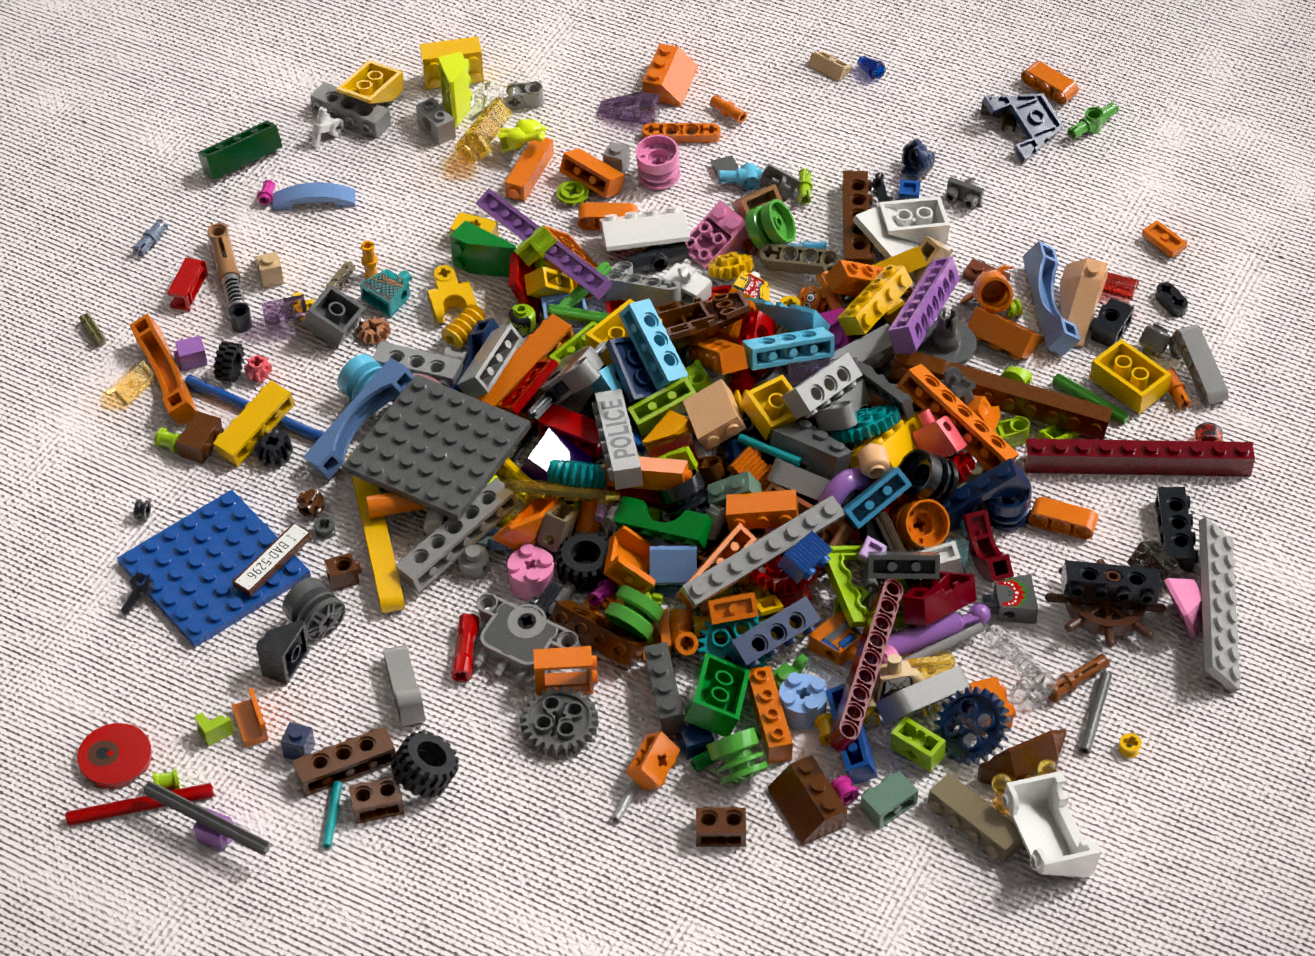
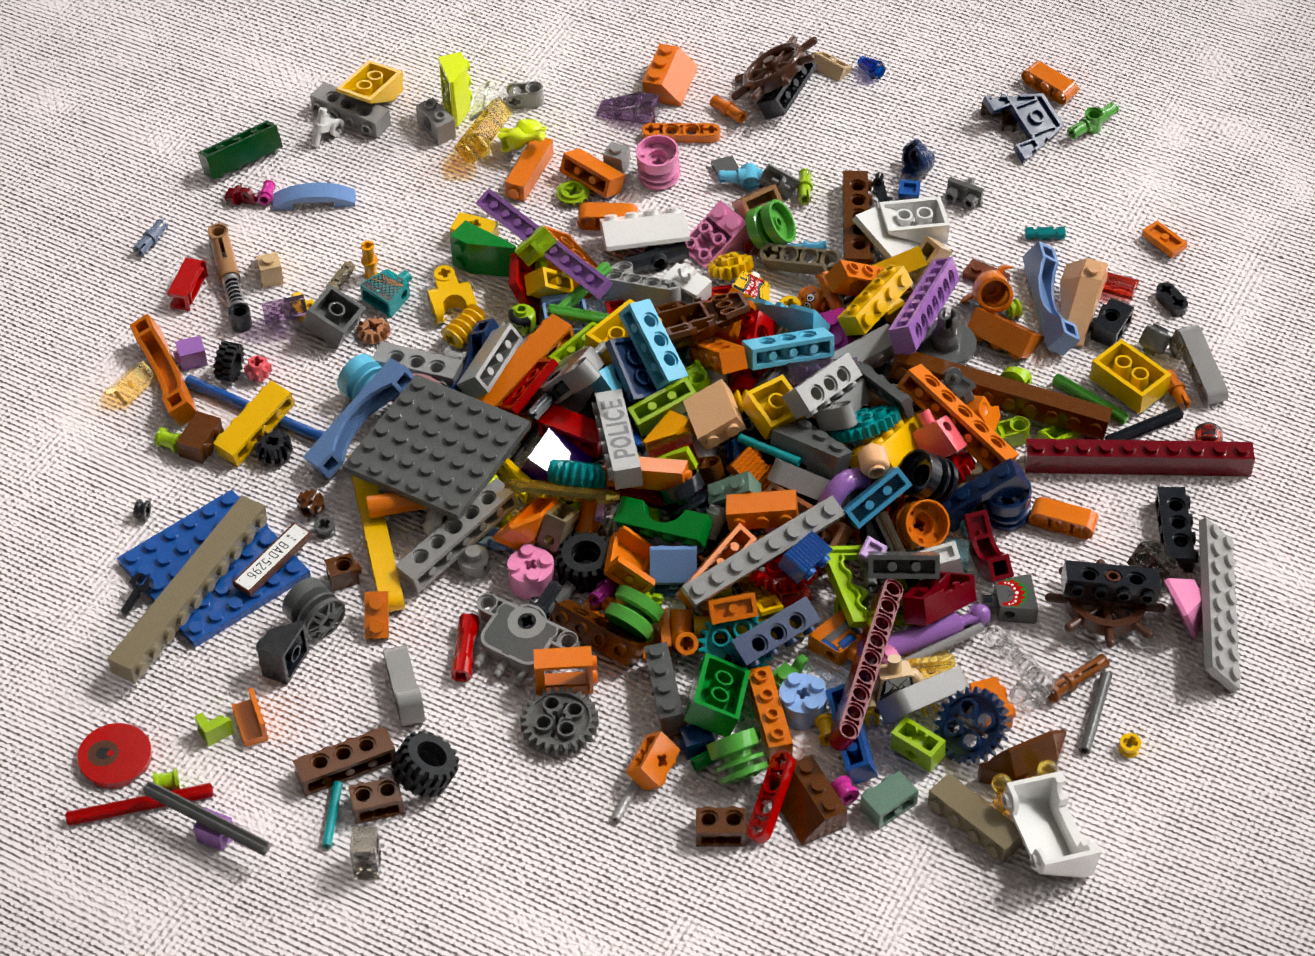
(92, 329): olive axle -> none
(187, 590): none -> dark tan brick
(240, 195): none -> dark red piece
(297, 741): dark blue brick -> none
(365, 853): none -> clear smoke brick
(376, 615): none -> orange plate
(430, 52): yellow brick -> none
(767, 796): none -> red beam
(778, 76): none -> reddish brown brick
(1045, 232): none -> teal axle
(1147, 425): none -> black axle

